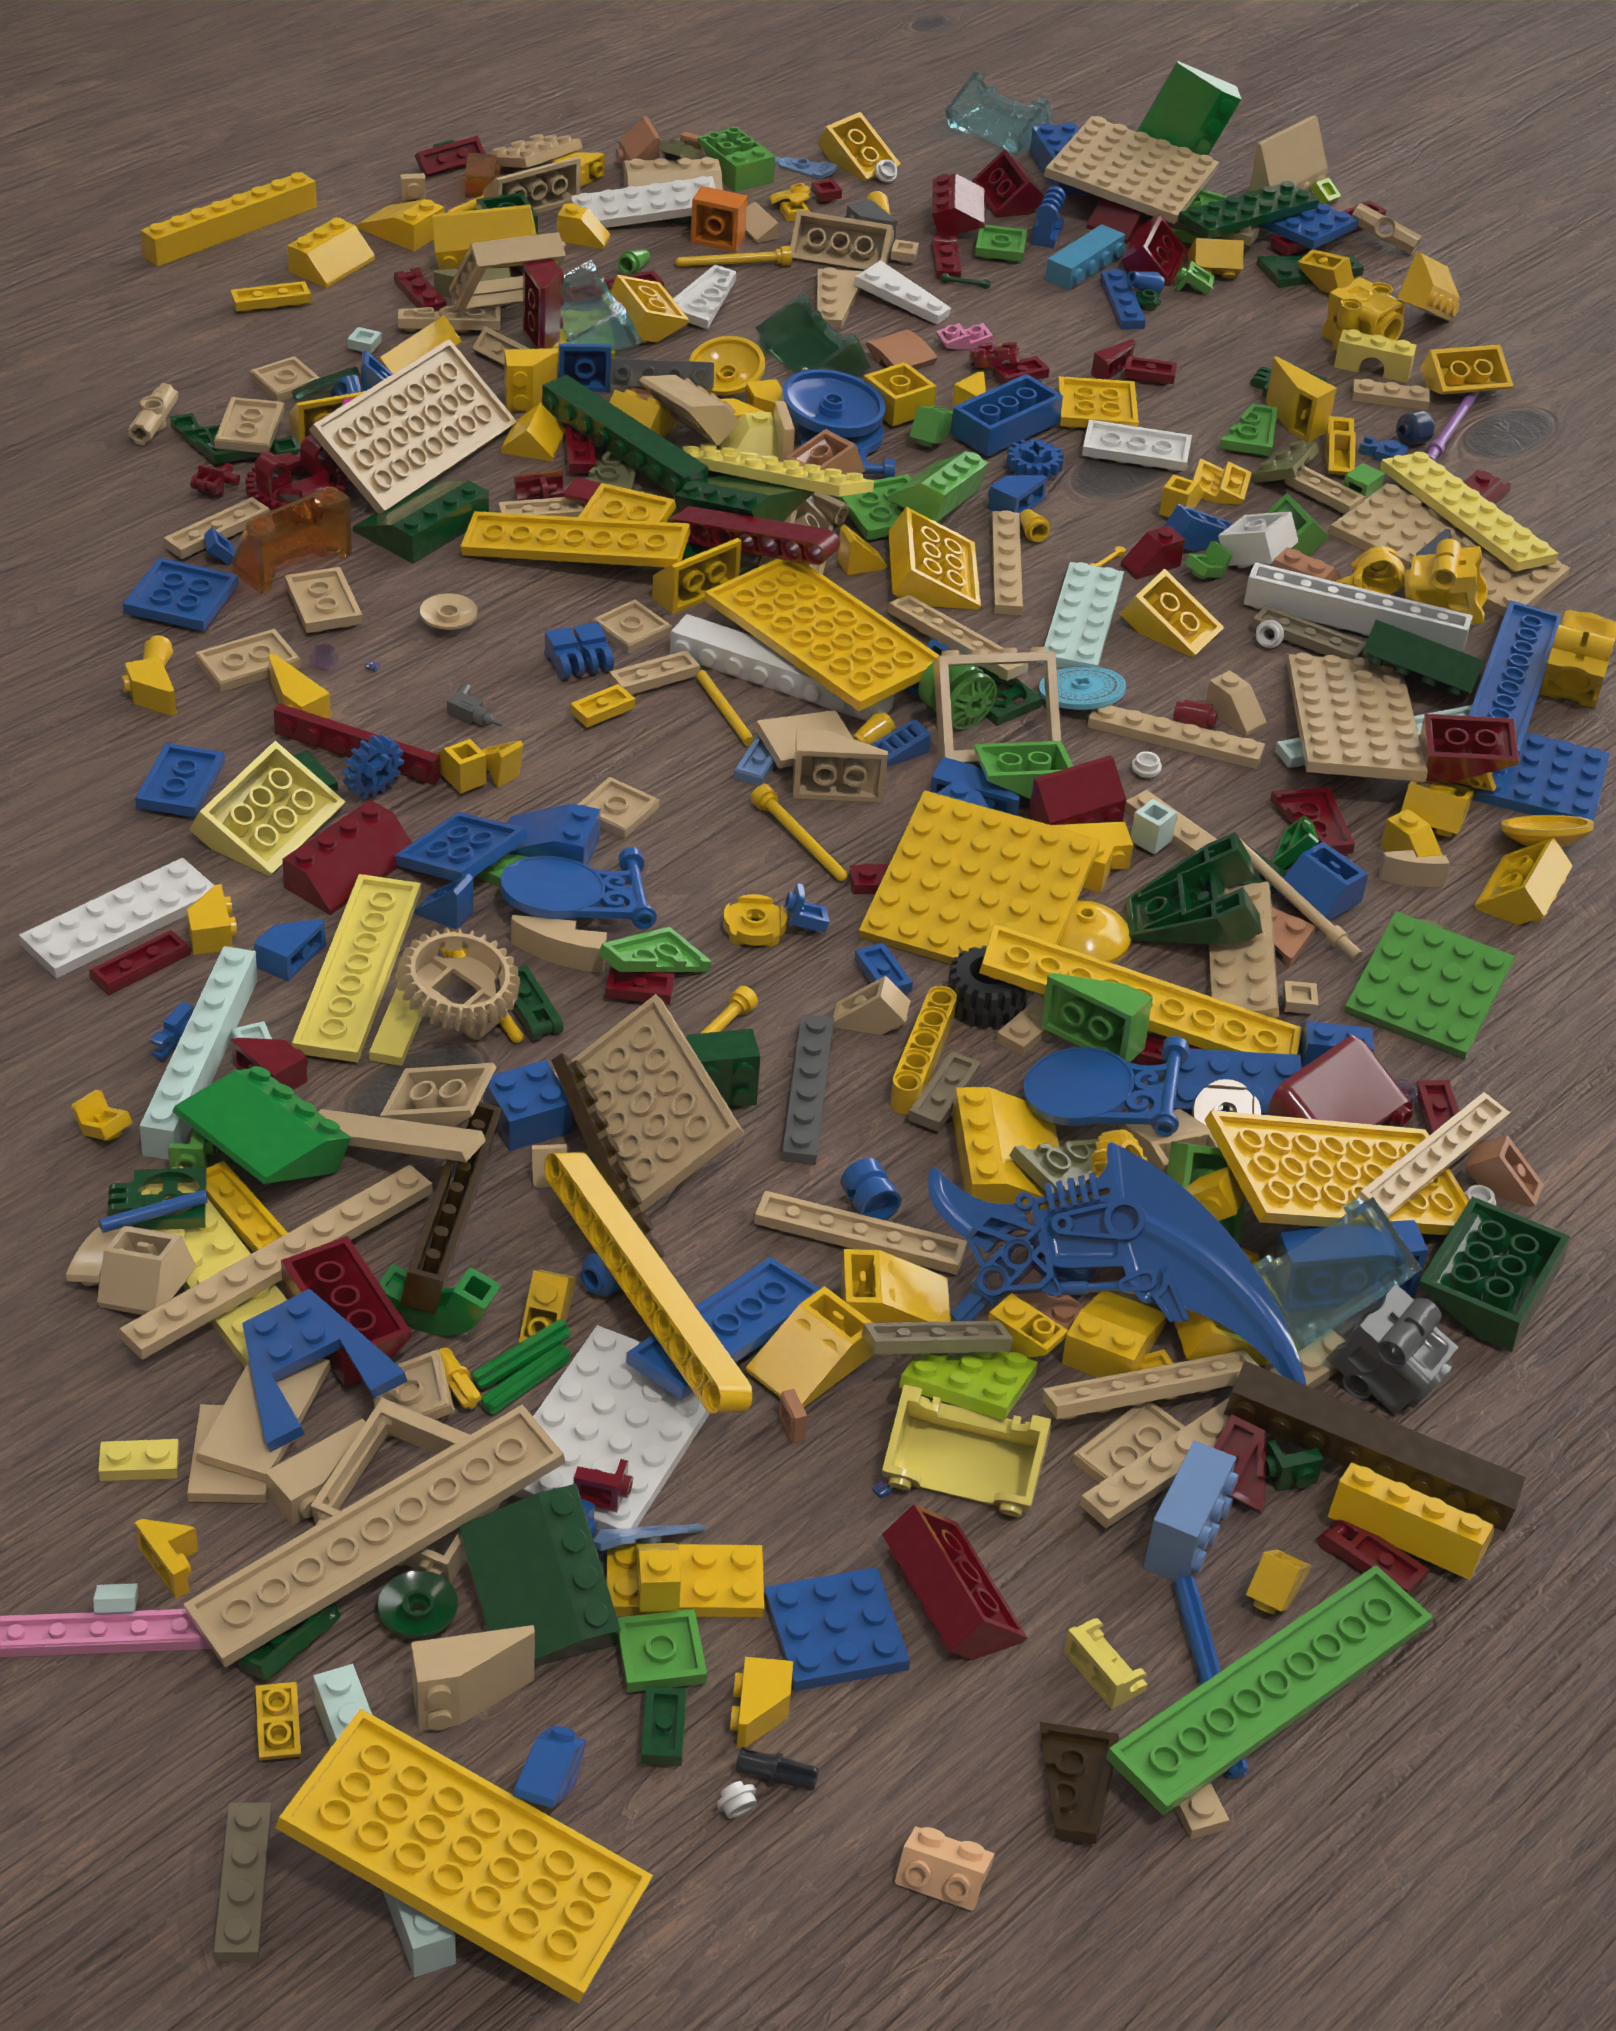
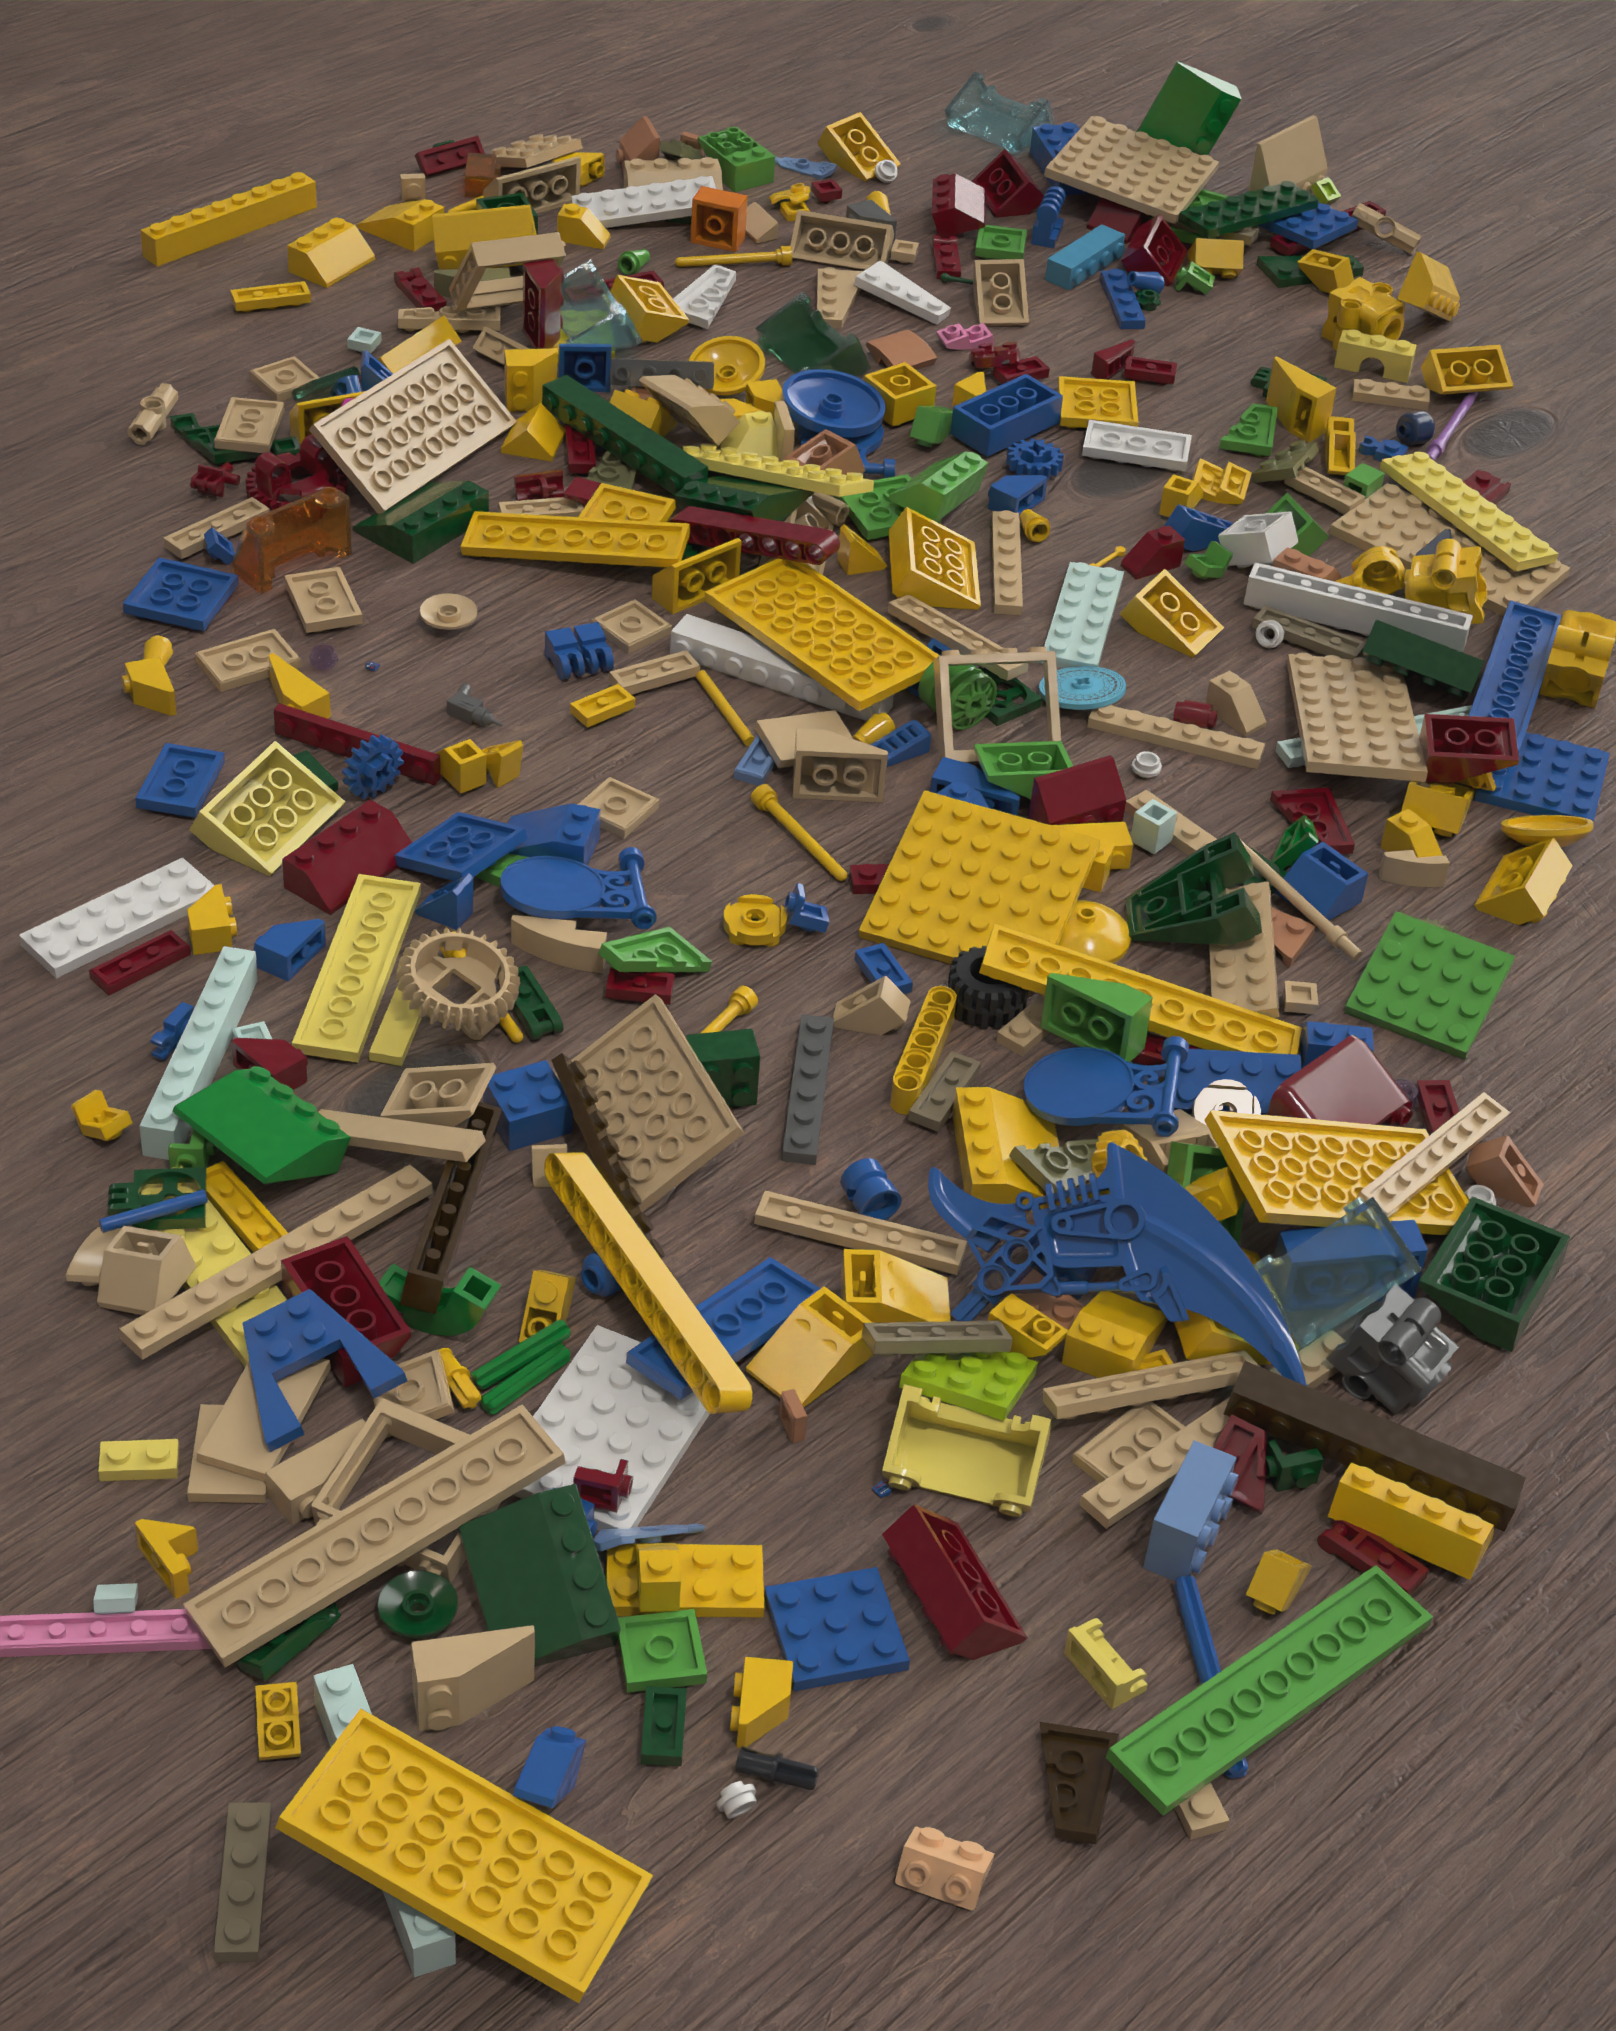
(1000, 292): none -> tan slope

